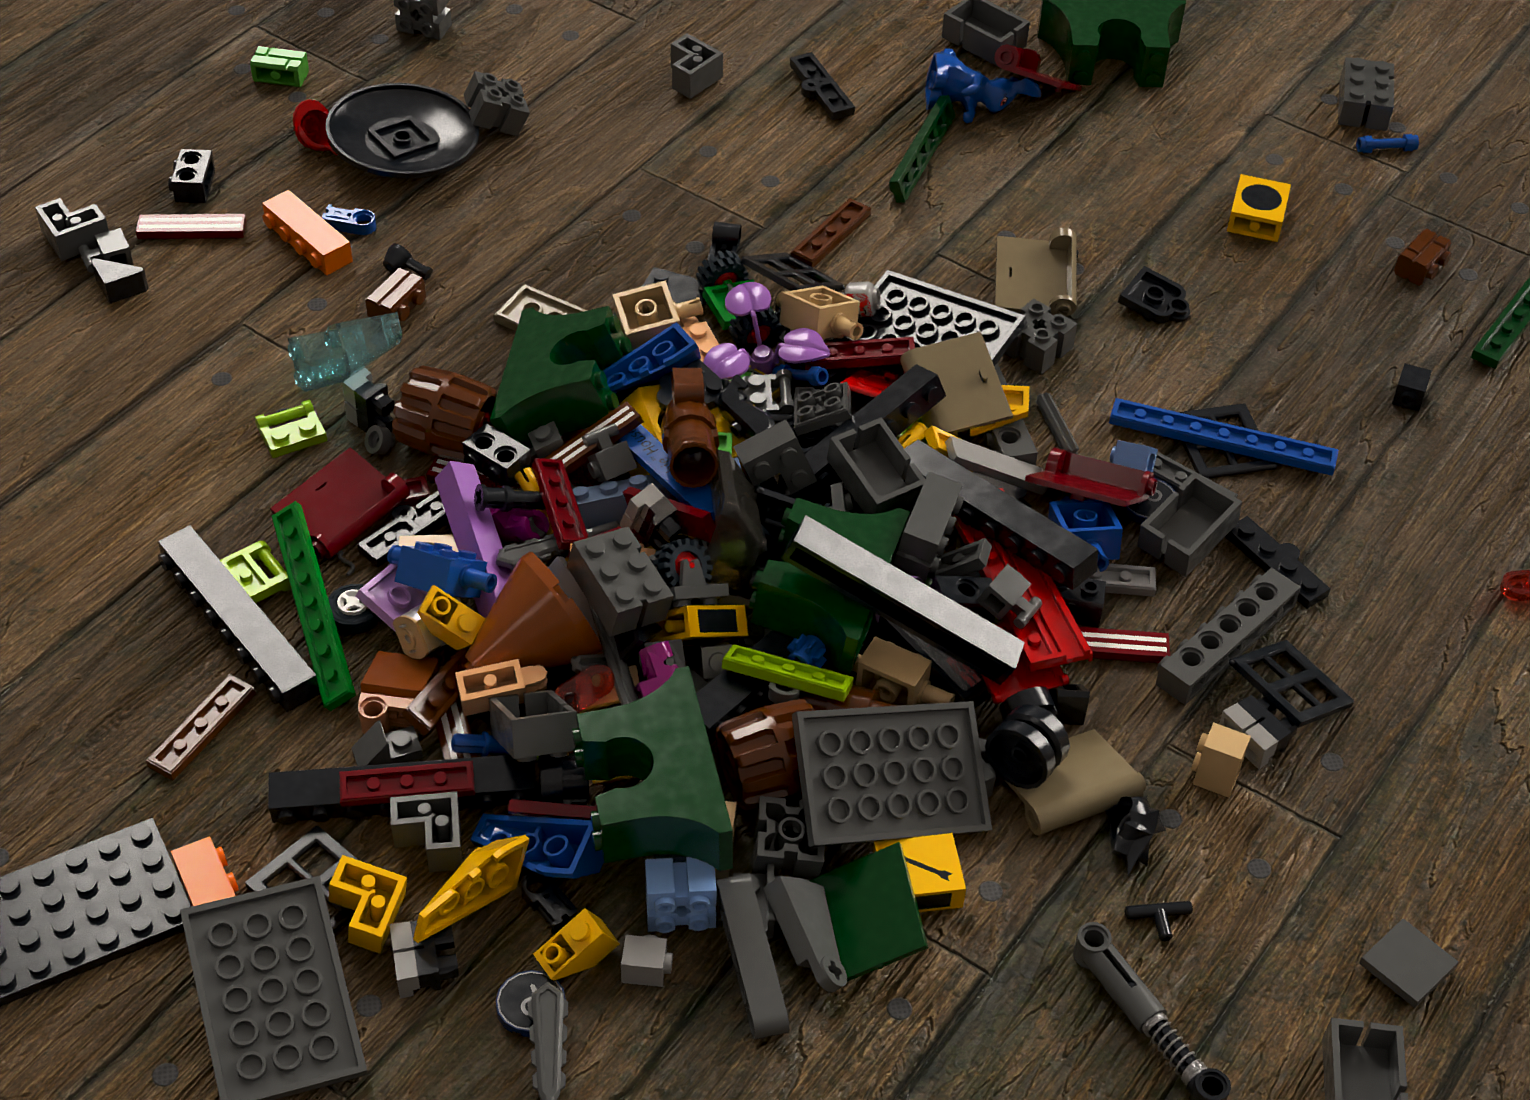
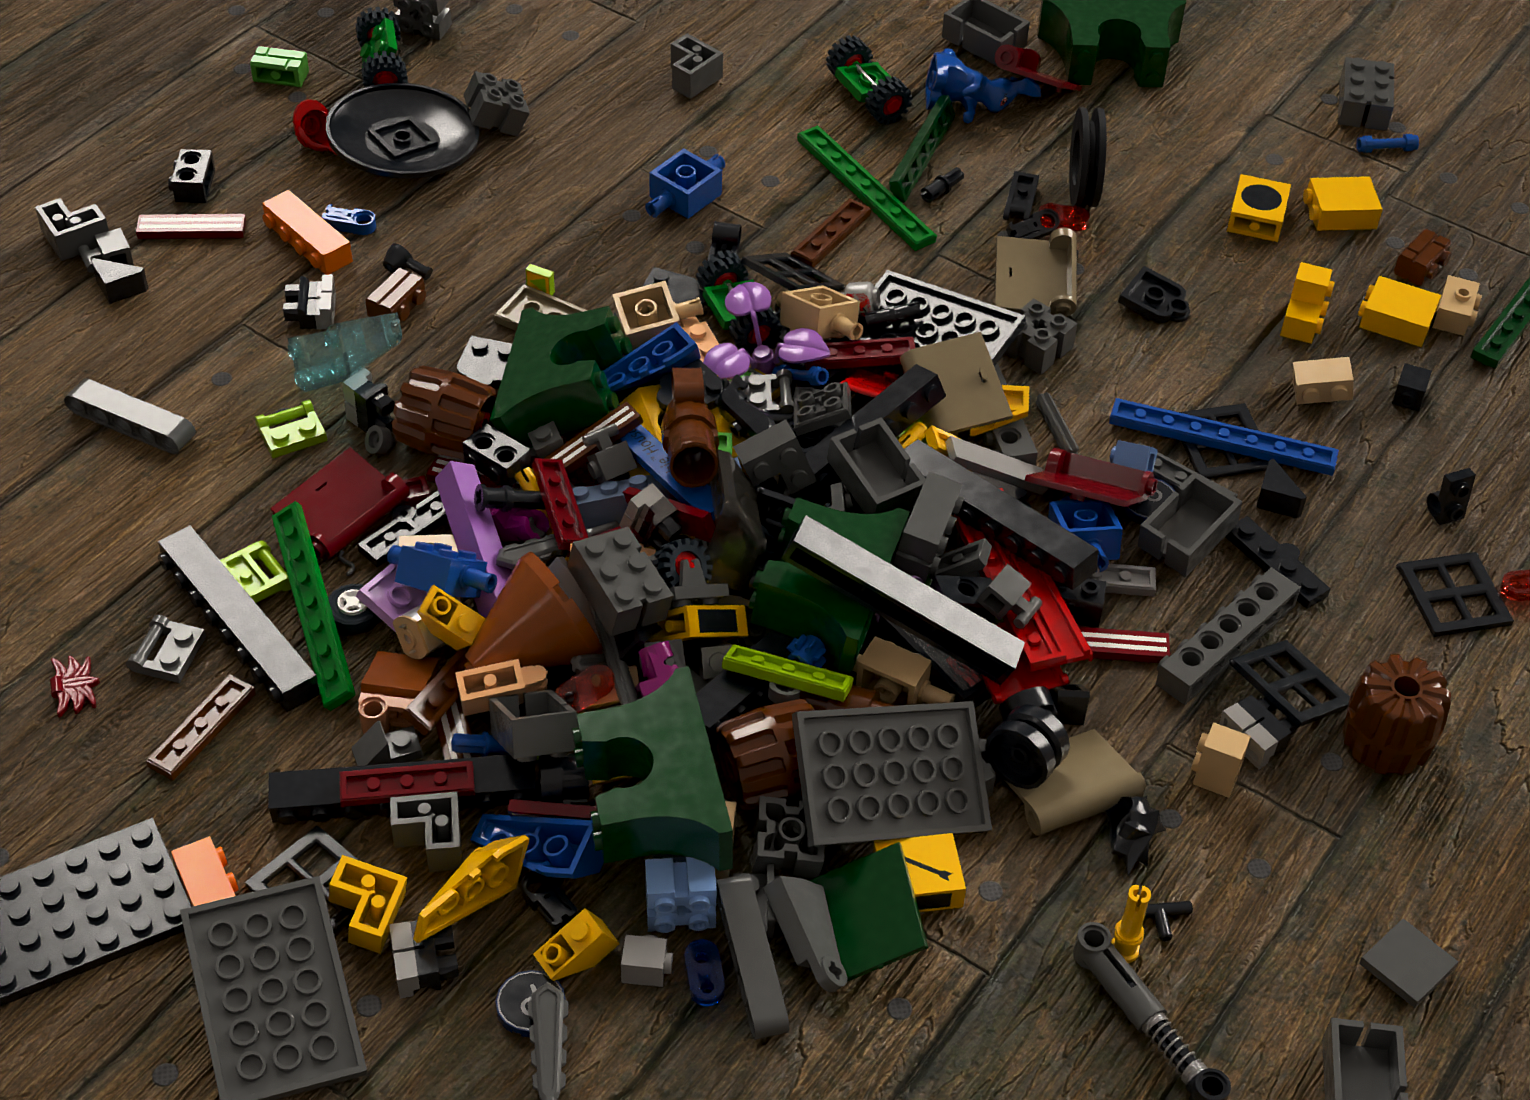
(73, 684): none -> dark red piece
(130, 416): none -> beam
(175, 653): none -> dark grey plate
(311, 302): none -> hips
(379, 36): none -> plate
(484, 360): none -> plate
(540, 279): none -> lime tile
(685, 184): none -> blue brick
(704, 975): none -> clear blue plate
(821, 86): black hinge -> none
(867, 188): none -> green tile
(868, 81): none -> plate
(893, 315): none -> black pin
(941, 185): none -> black axle
(1021, 195): none -> black hinge
(1032, 227): none -> black piece
(1070, 216): none -> clear red plate
(1087, 157): none -> black tyre
(1129, 930): none -> yellow pin
(1280, 493): none -> black slope
(1307, 303): none -> yellow brick
(1323, 380): none -> tan brick
(1343, 203): none -> yellow brick
(1396, 715): none -> reddish brown wheel
(1398, 310): none -> yellow brick
(1453, 498): none -> black plate
(1457, 306): none -> tan brick
(1484, 587): none -> black window

